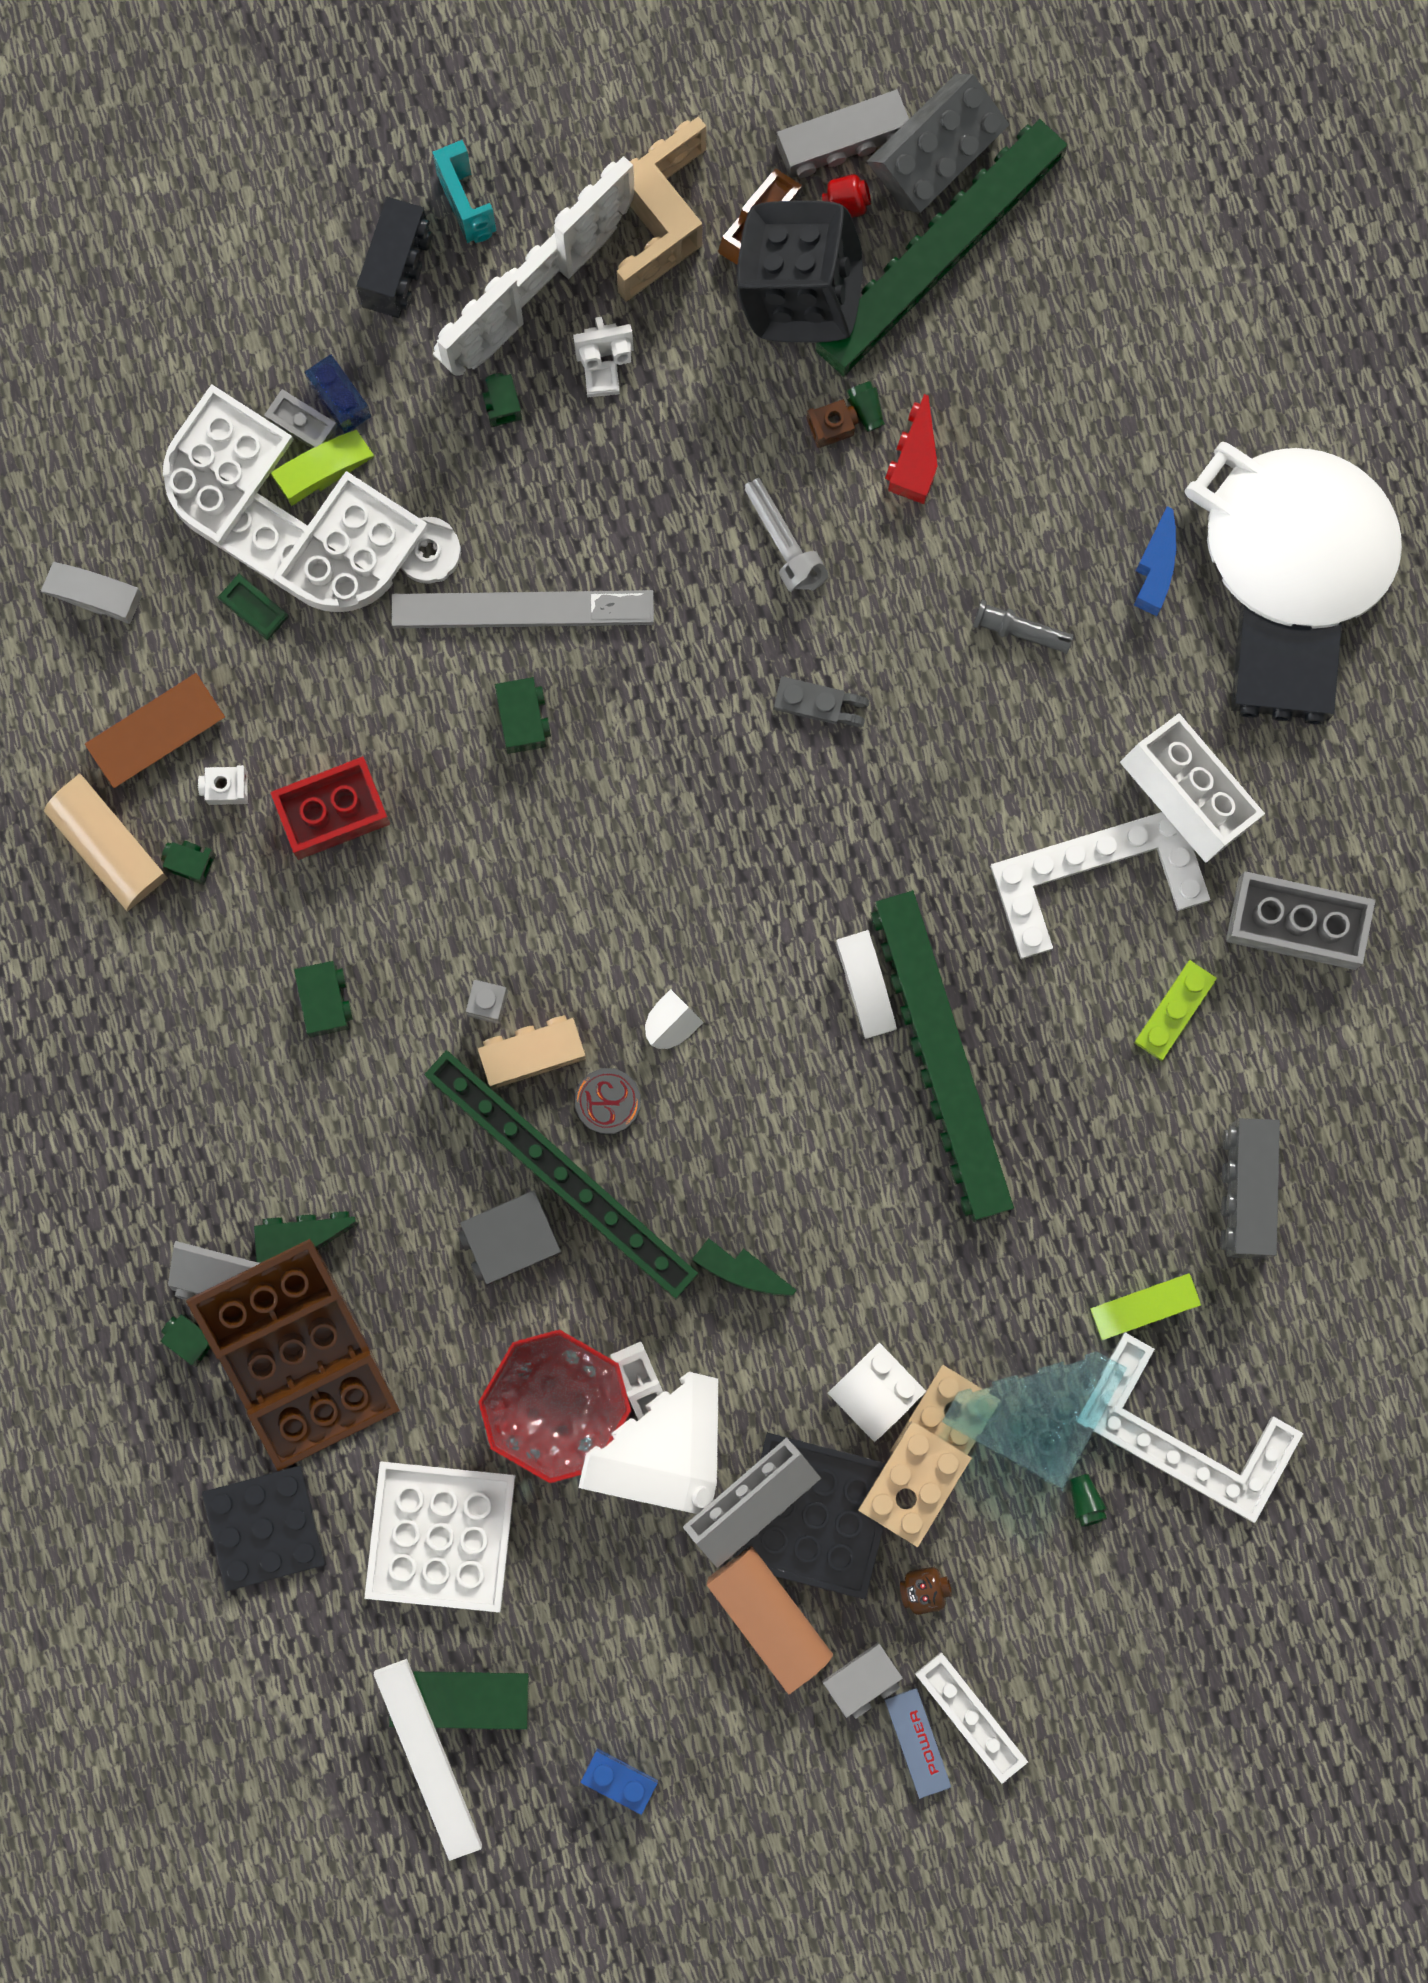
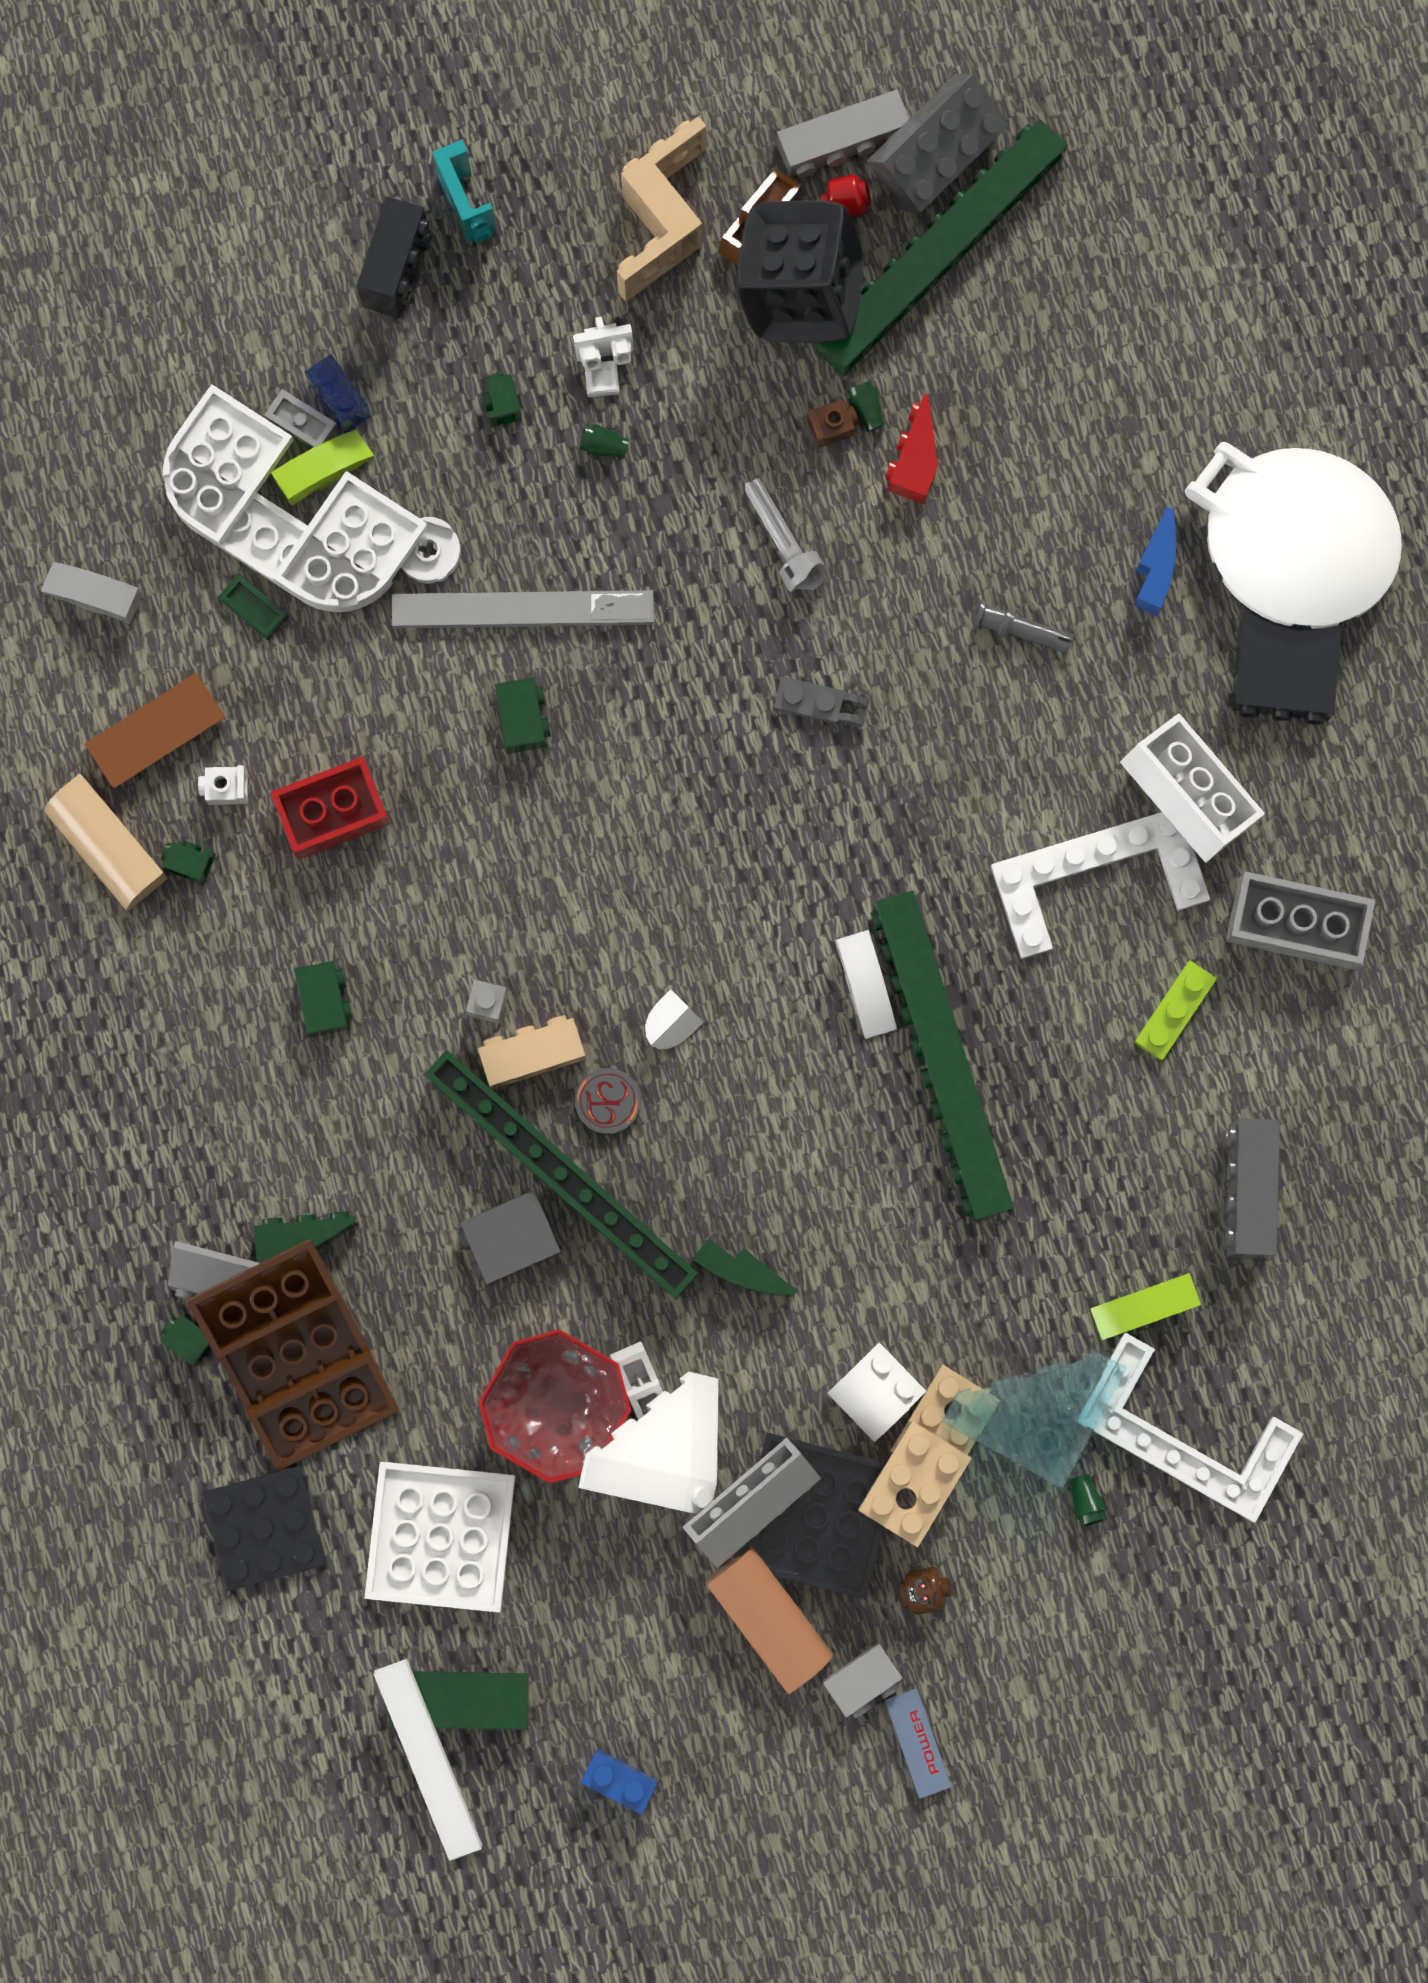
(577, 237): white plate -> none
(602, 442): none -> dark green cone
(971, 1717): white plate -> none

